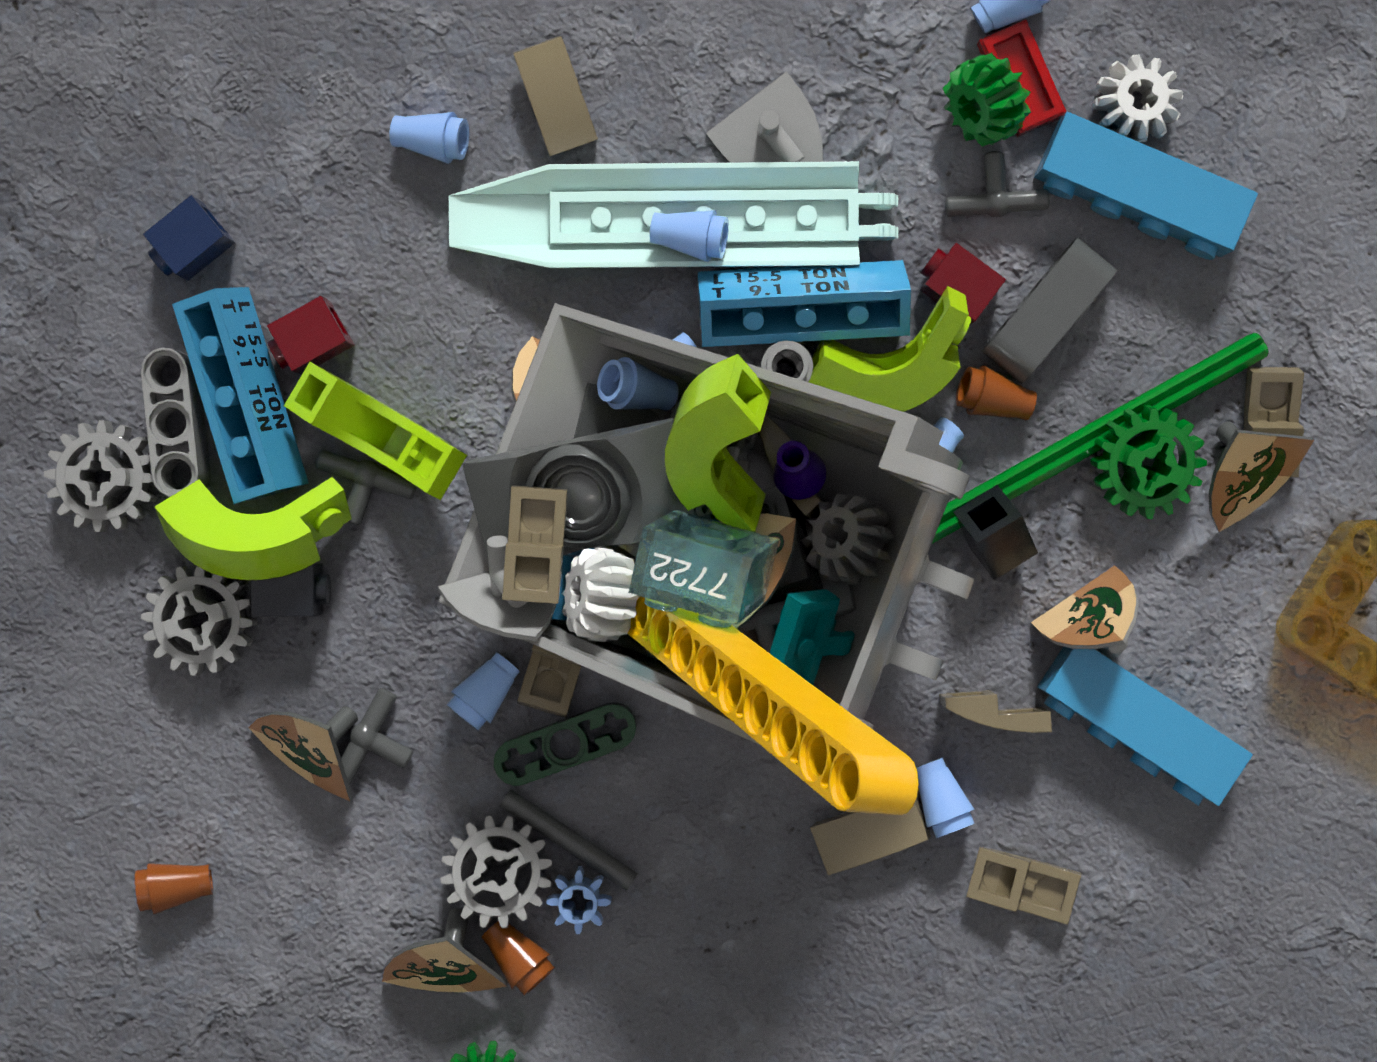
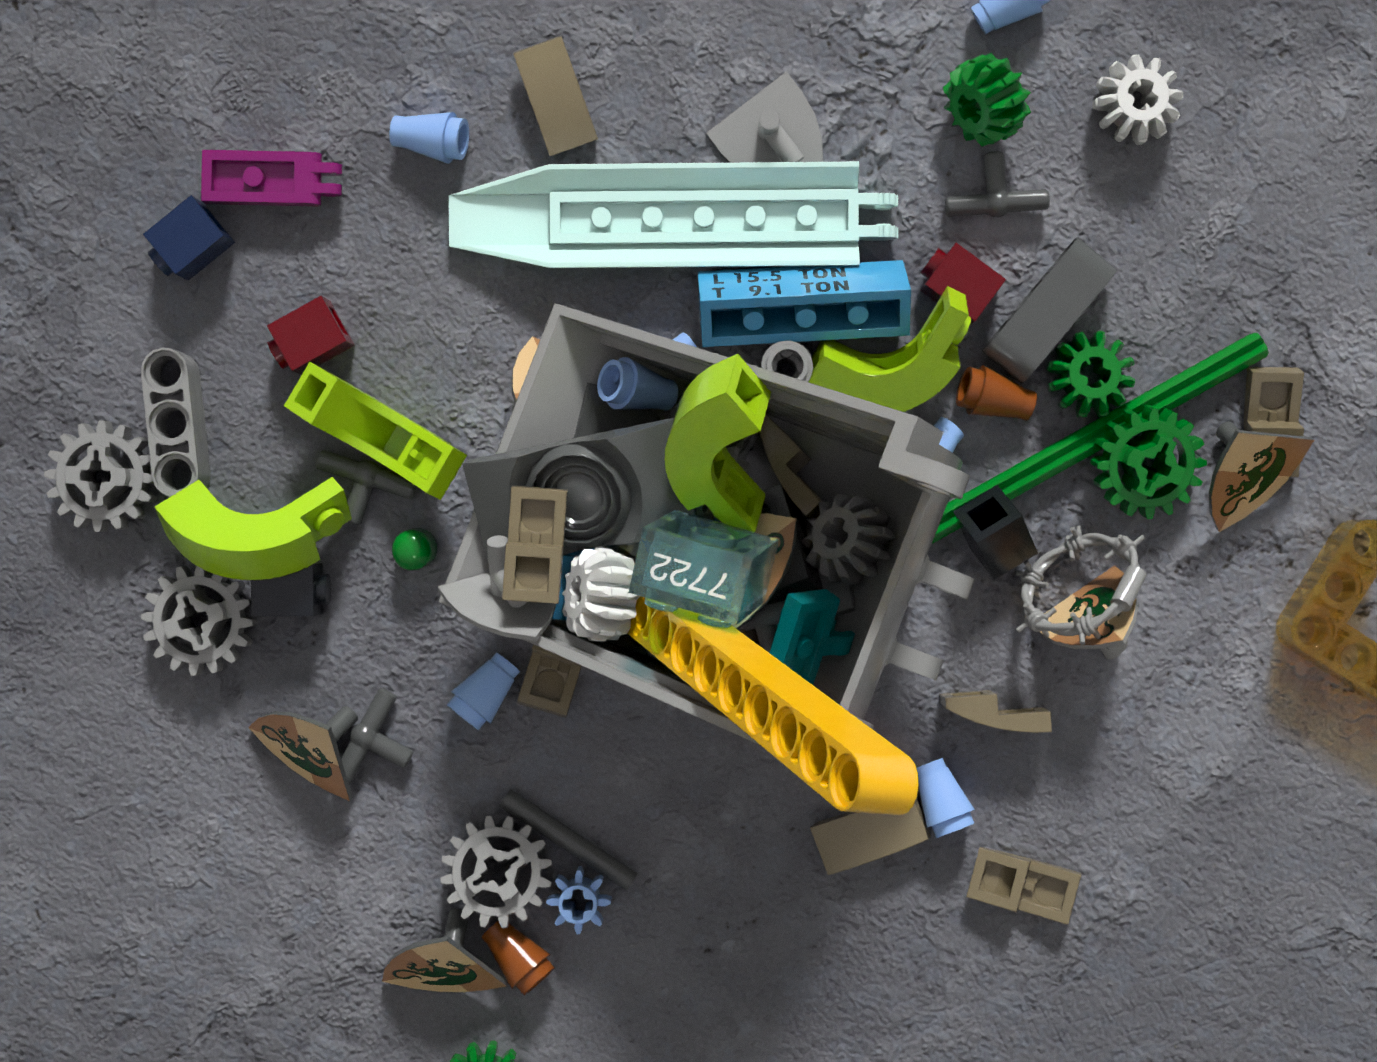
(171, 885): dark orange cone -> none
(240, 393): dark azure brick -> none
(266, 178): none -> magenta hinge
(414, 549): none -> green piece
(525, 744): dark green beam -> none
(692, 233): light blue cone -> none
(802, 480): dark purple cone -> none
(1024, 56): red tile -> none
(1086, 625): none -> light grey piece
(1104, 363): none -> green gear
(1145, 186): dark azure brick -> none
(1145, 722): dark azure brick -> none

